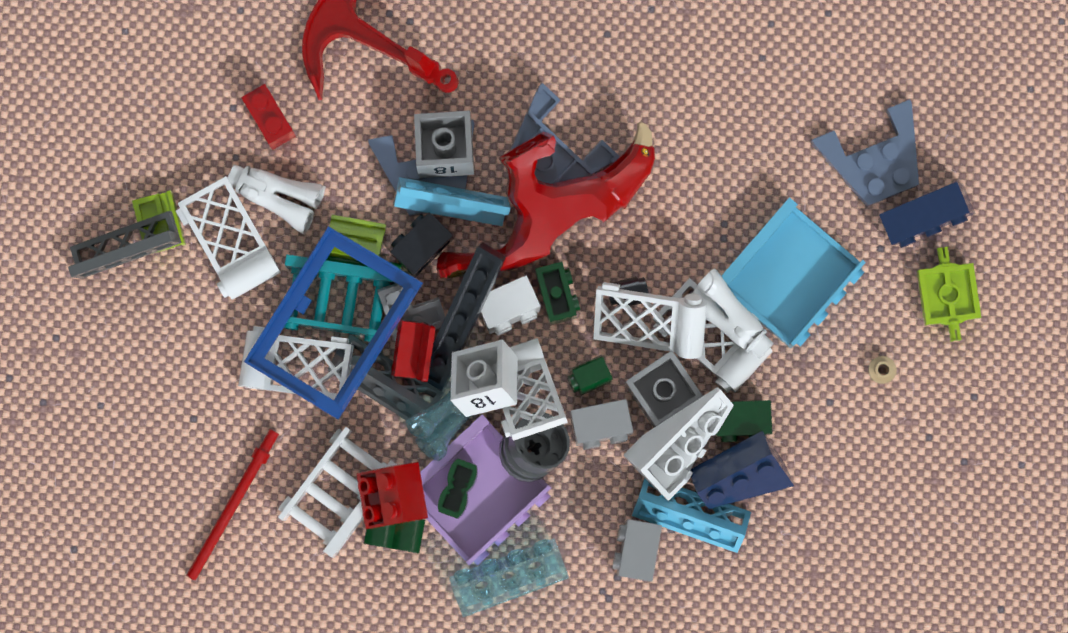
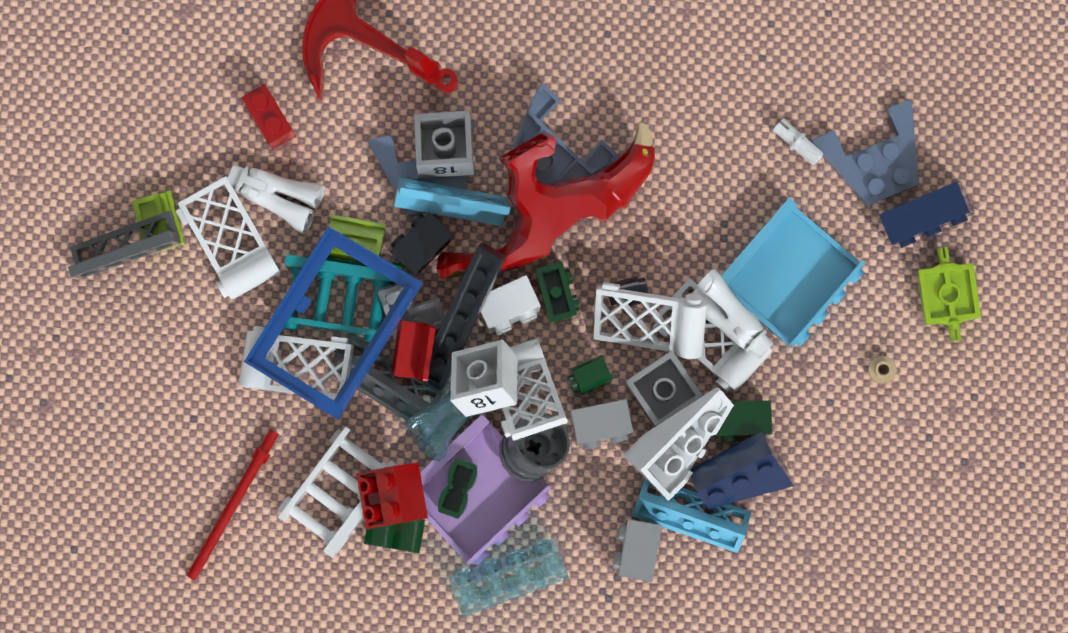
(798, 142): none -> white axle

